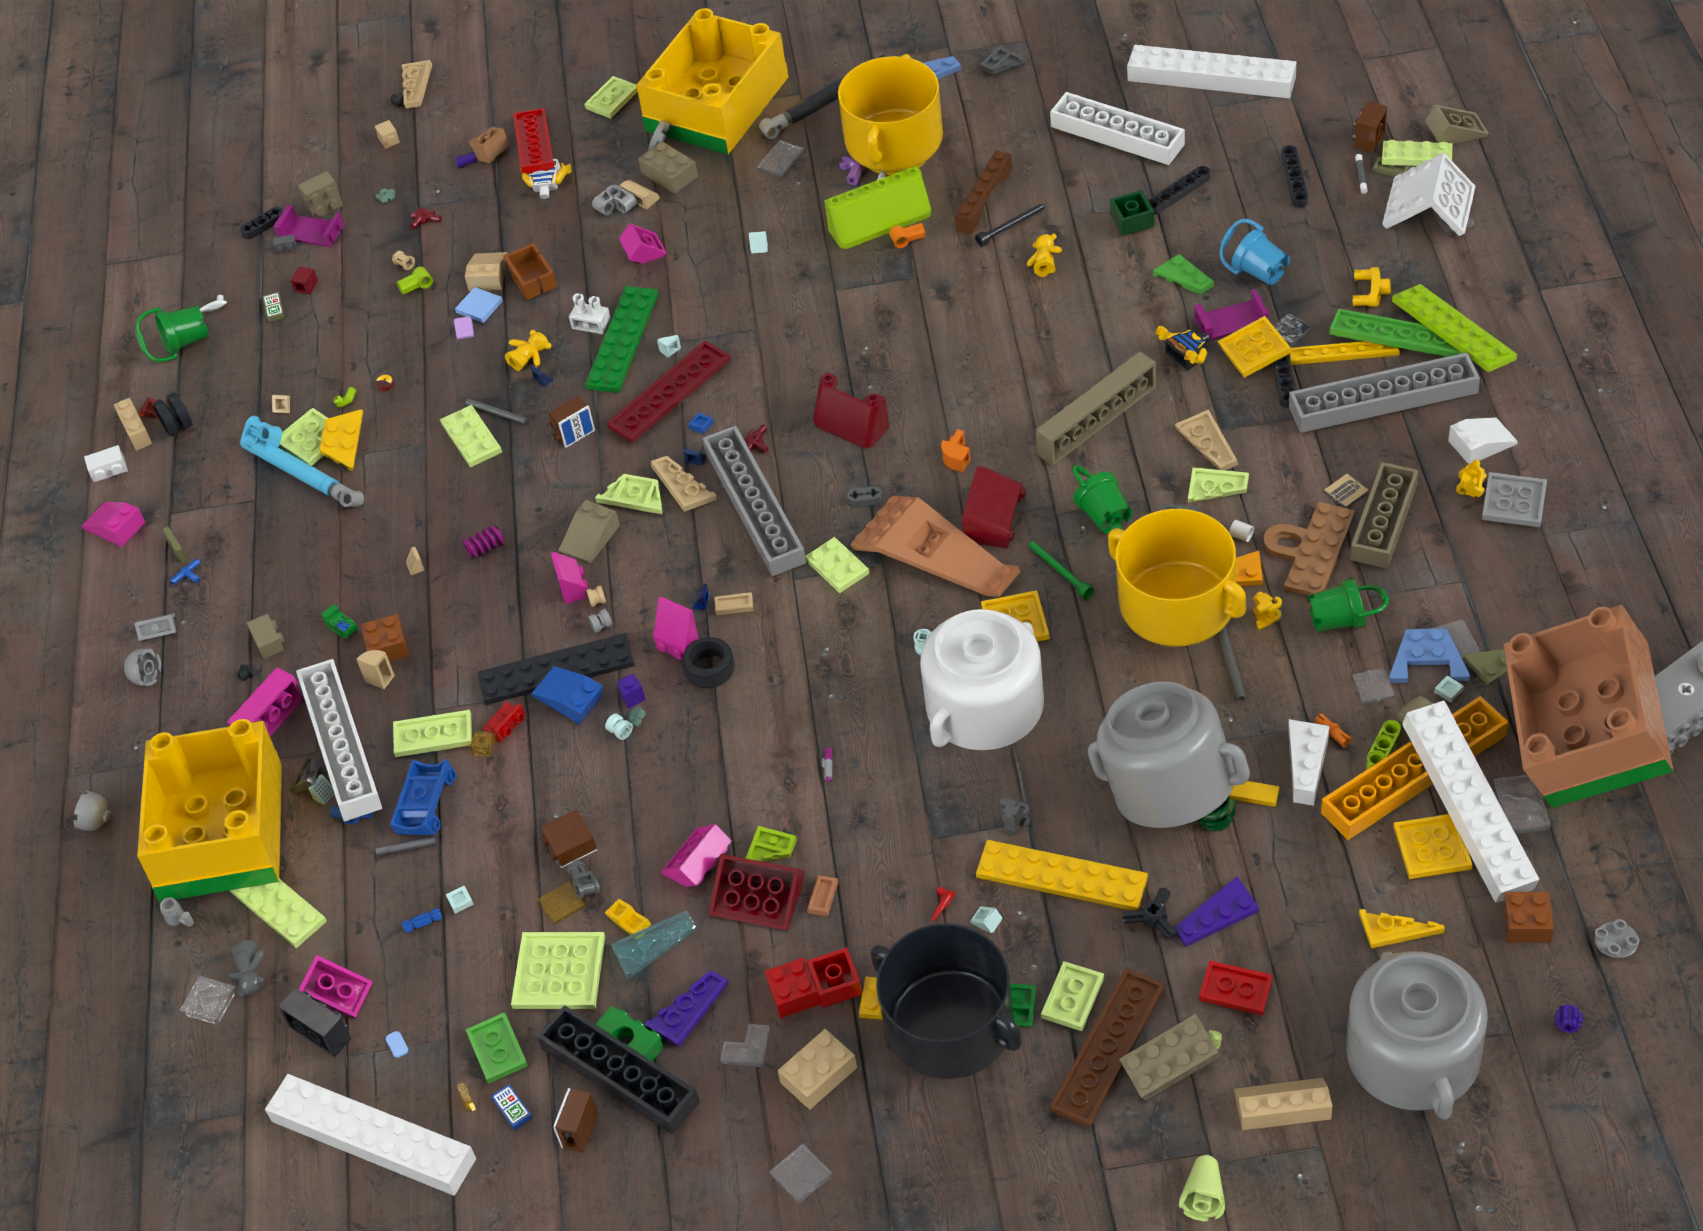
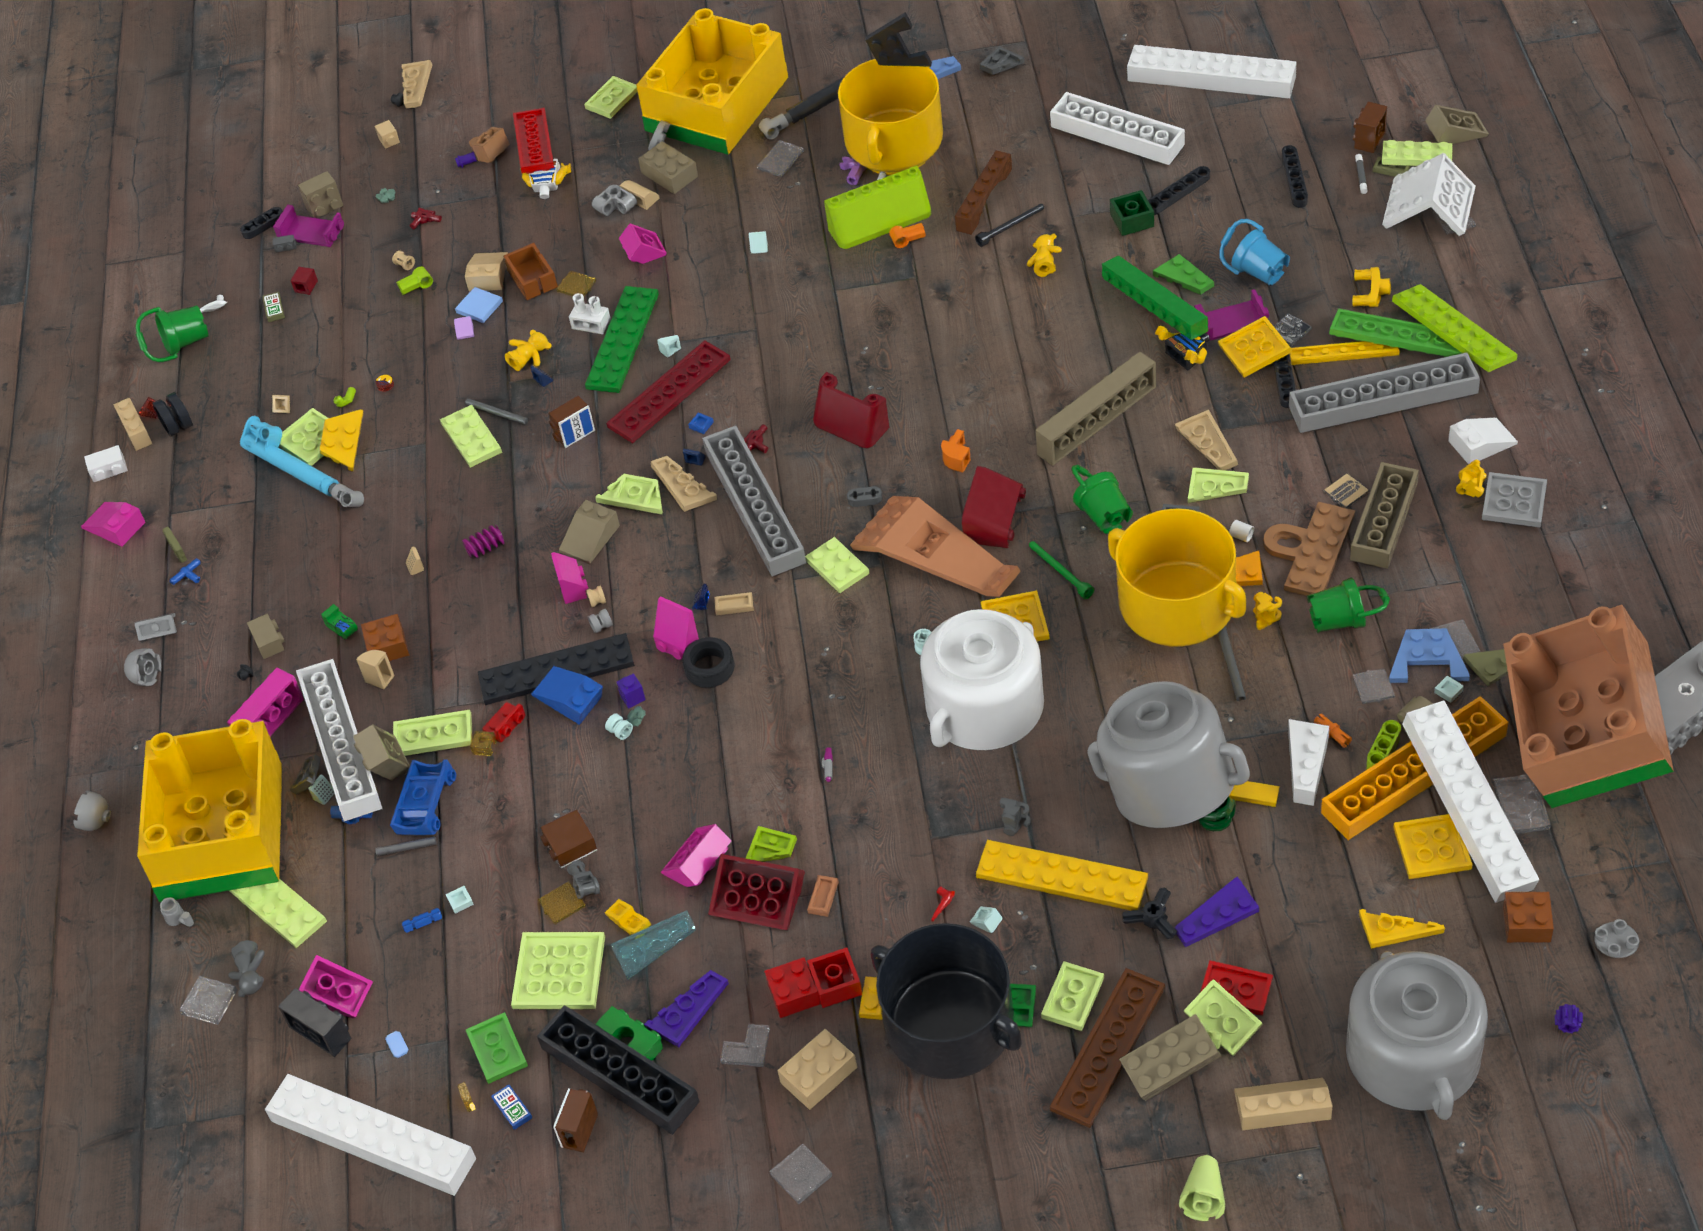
(381, 752): none -> dark tan brick
(576, 283): none -> clear yellow piece
(890, 48): none -> black wing
(1155, 297): none -> green brick
(1224, 1014): none -> yellowish green plate

